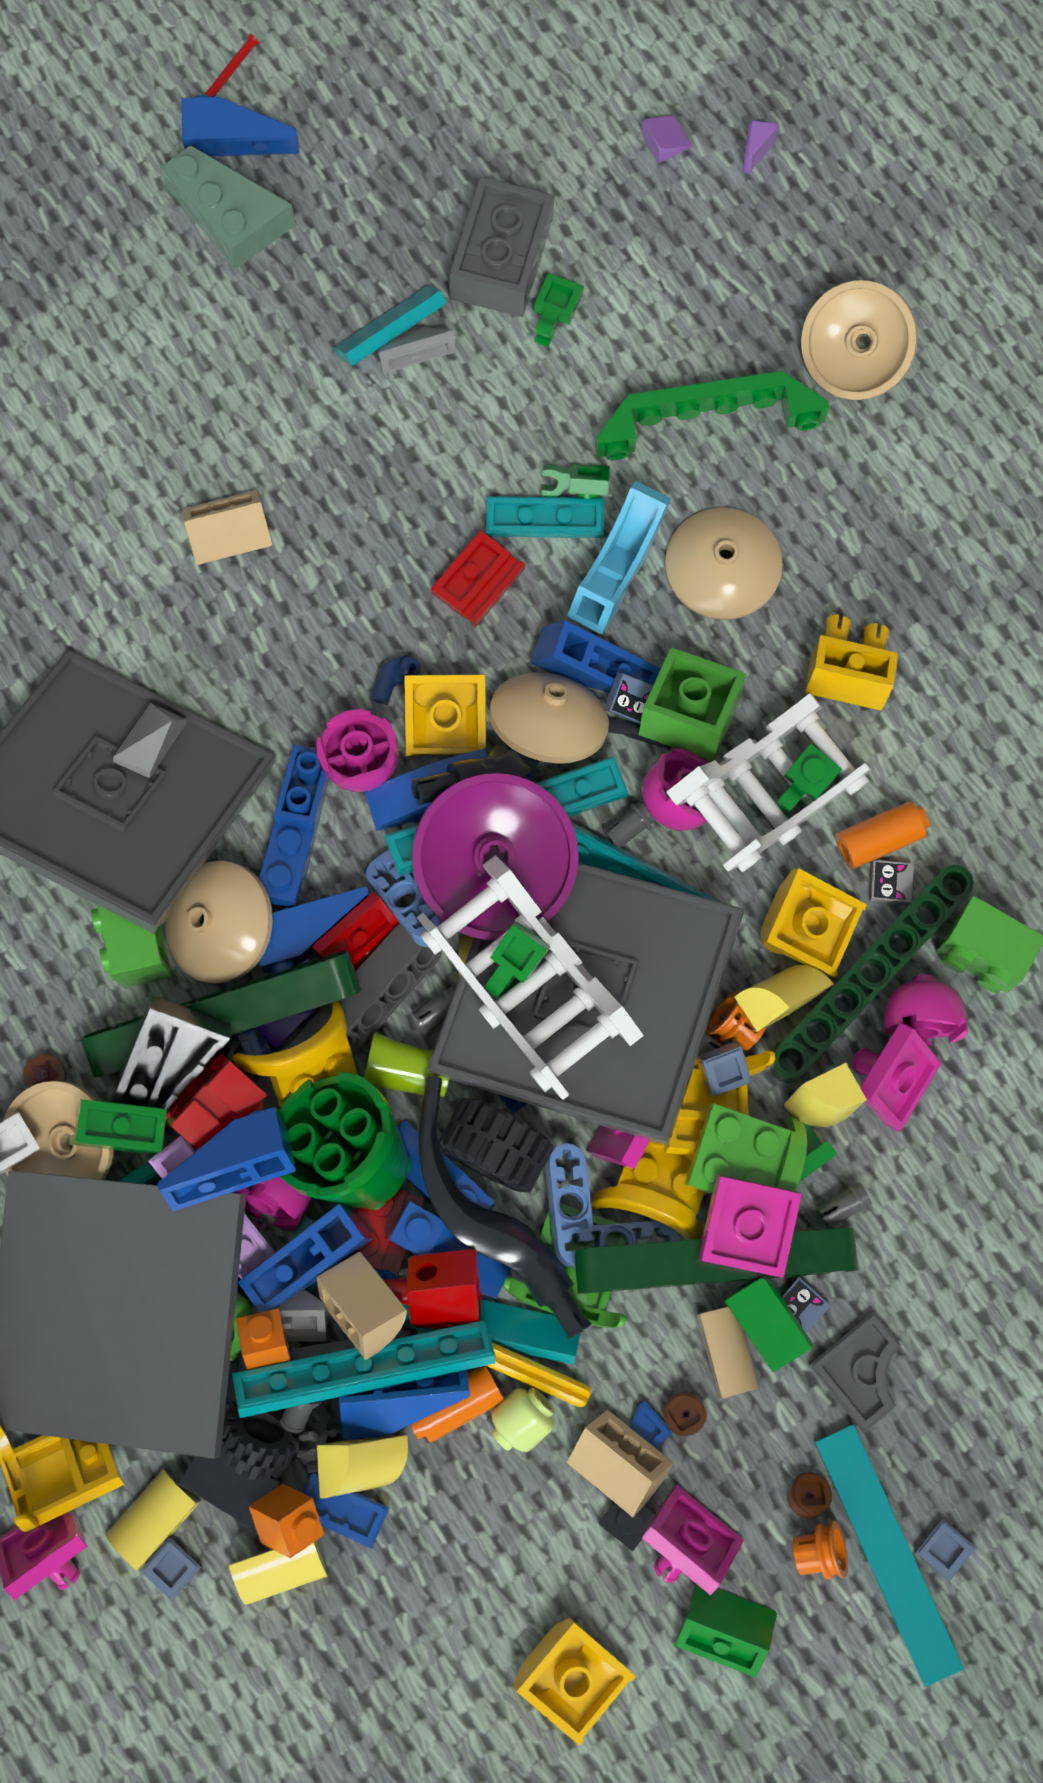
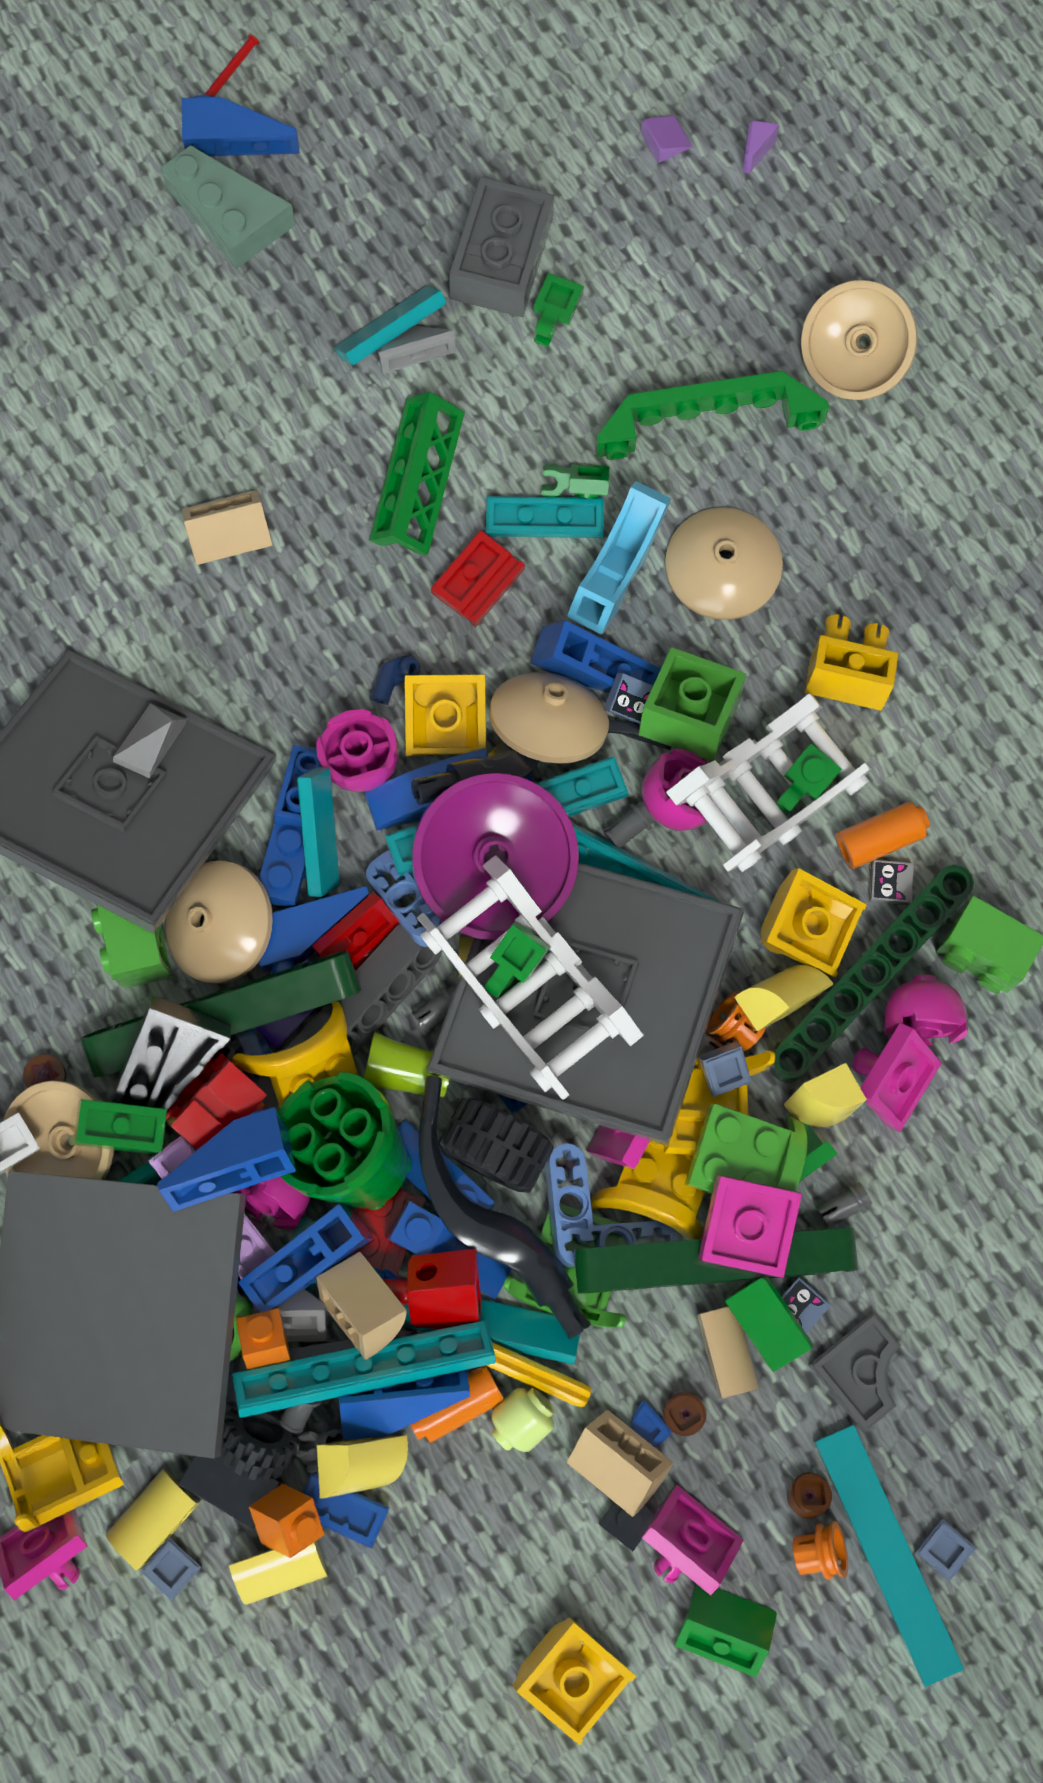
(318, 831): none -> teal tile
(410, 467): none -> green fence

